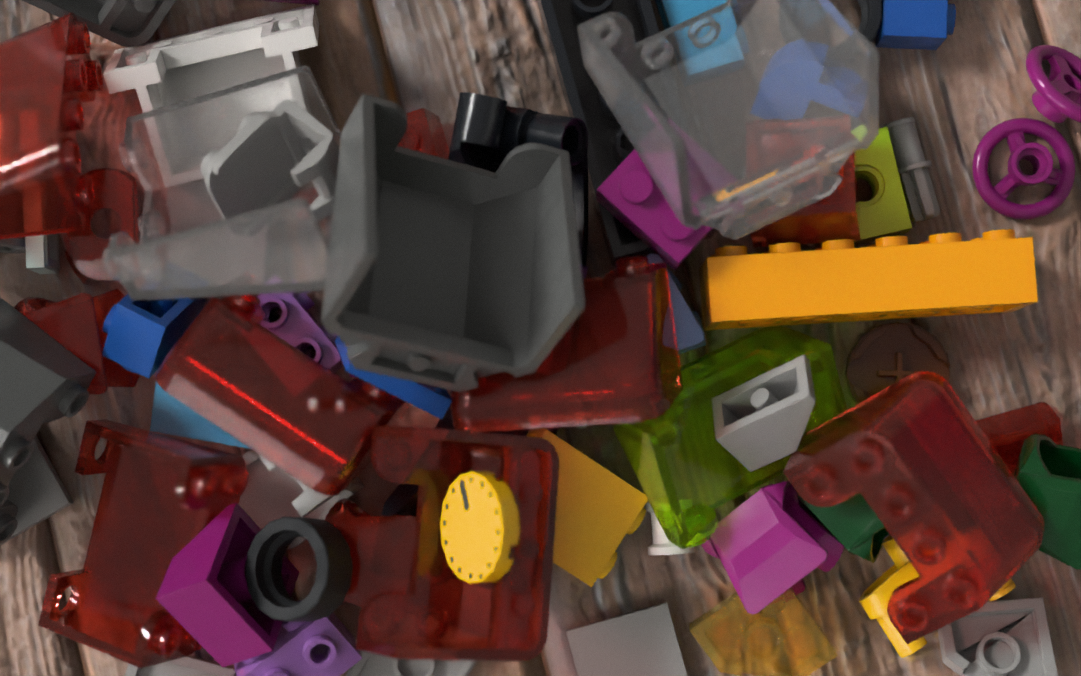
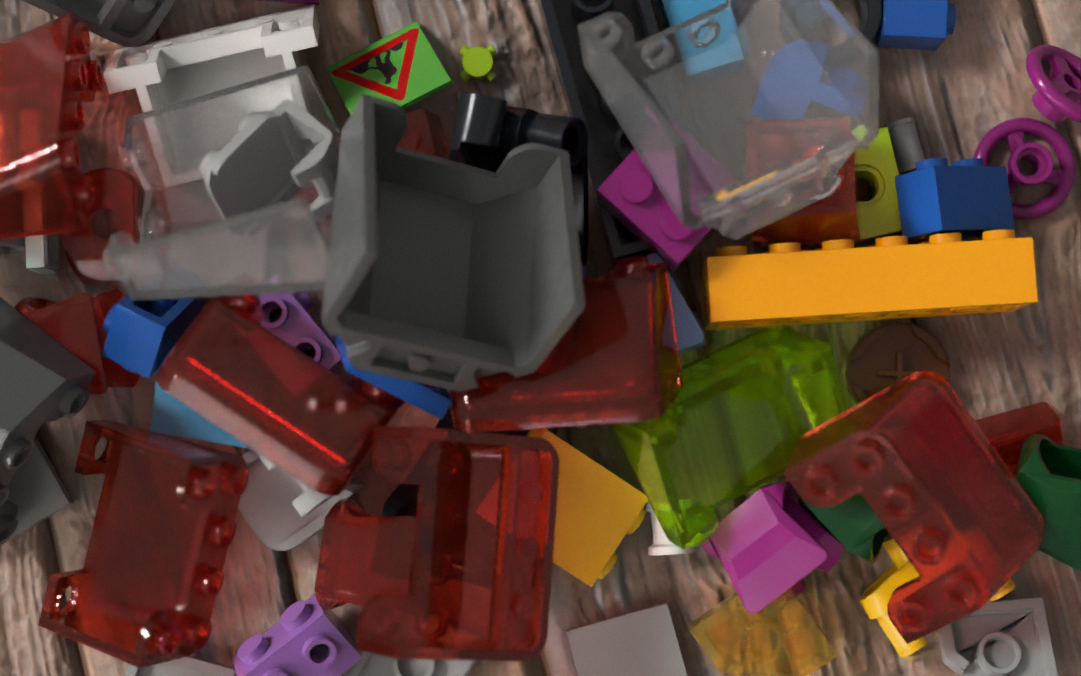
(210, 590): magenta slope -> none
(265, 568): black tyre -> none
(393, 69): none -> bright green piece
(477, 63): none -> lime piece
(479, 527): yellow tile -> none
(766, 414): light grey slope -> none
(953, 198): none -> blue brick

